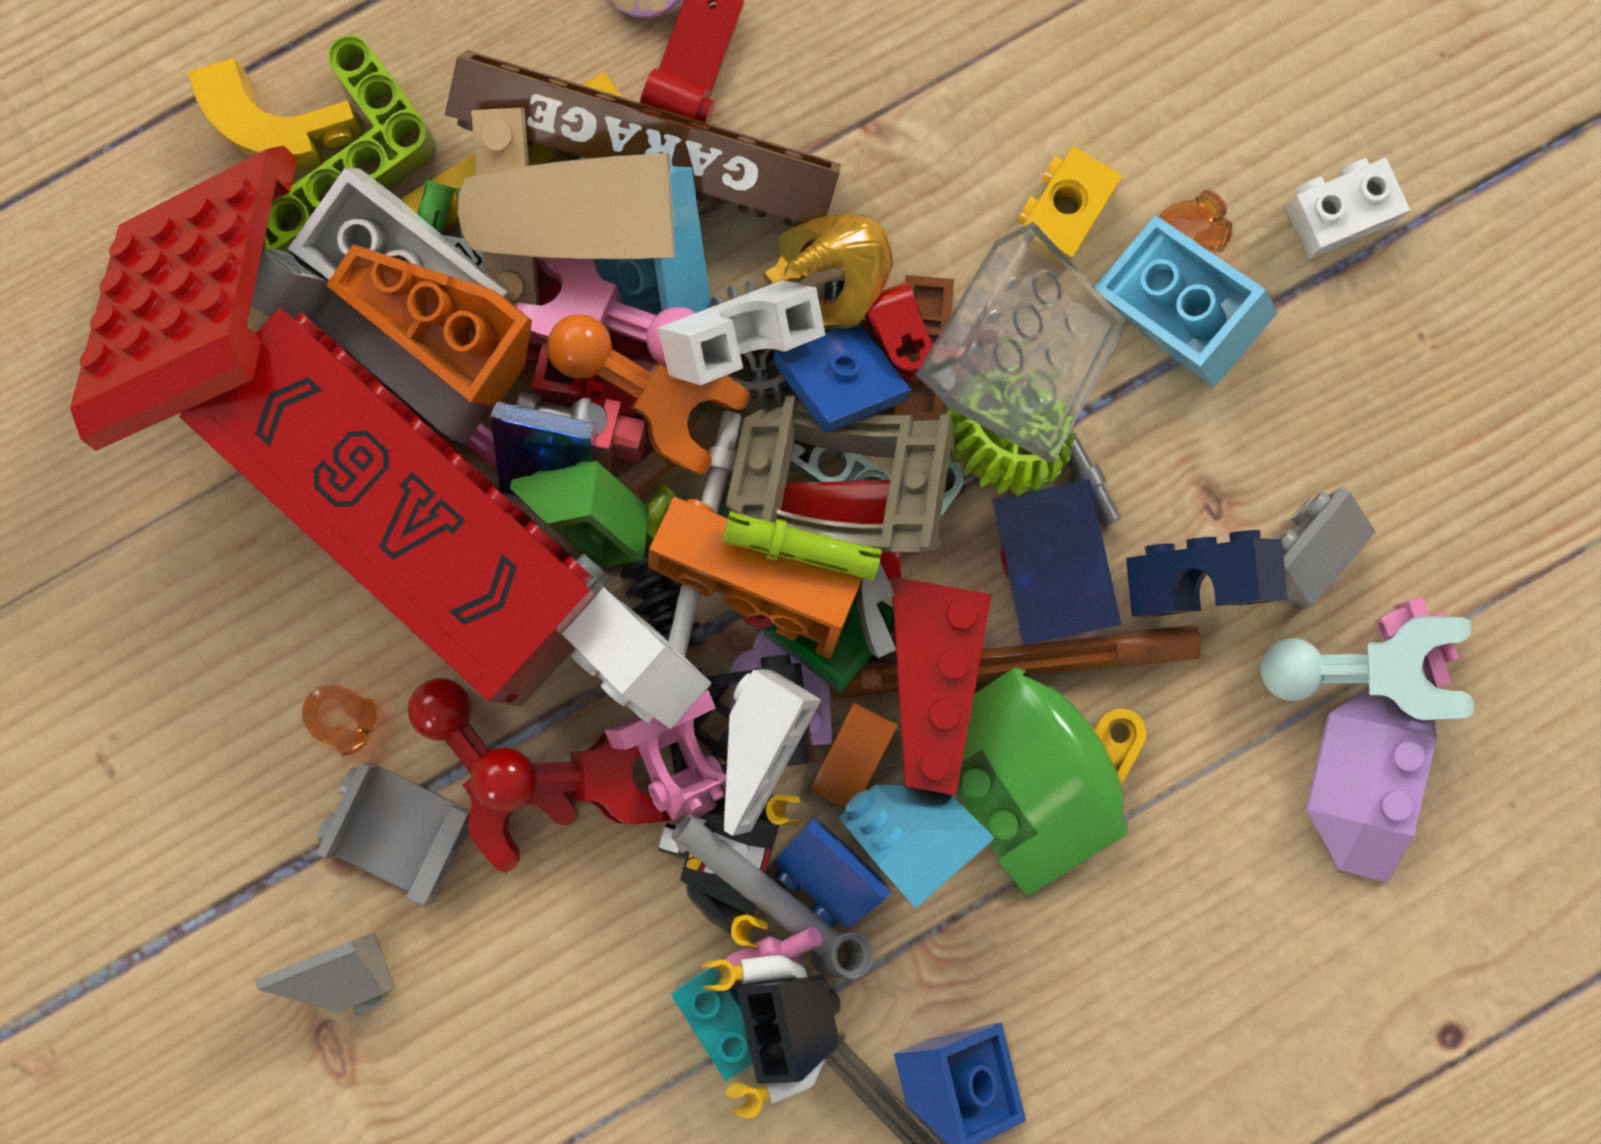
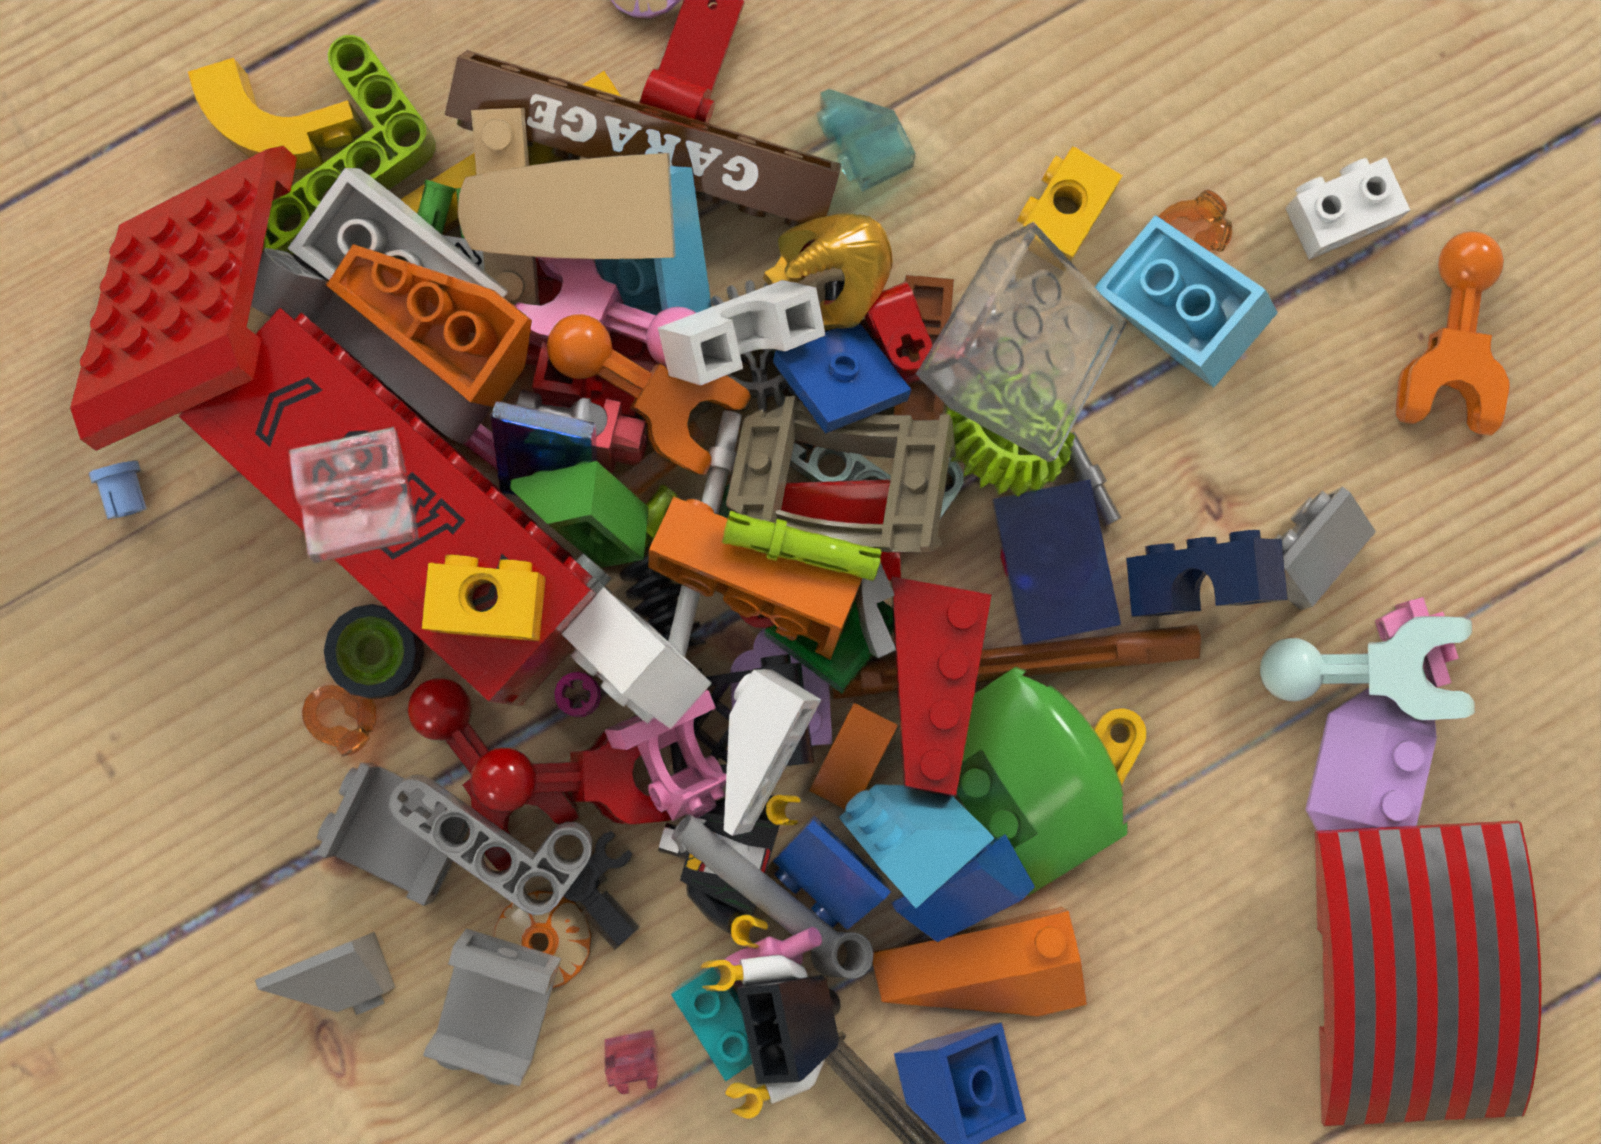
(119, 489): none -> light blue bush
(346, 648): none -> wheel
(353, 495): none -> clear slope
(451, 606): none -> yellow brick
(484, 835): none -> light grey beam
(493, 1008): none -> light grey panel
(564, 927): none -> tan dish
(566, 704): none -> dark pink bush
(602, 909): none -> black bar
(631, 1059): none -> clear pink tile
(868, 136): none -> clear light blue slope
(975, 892): none -> blue slope
(998, 967): none -> orange wedge
(1427, 973): none -> slope
(1457, 353): none -> orange piece

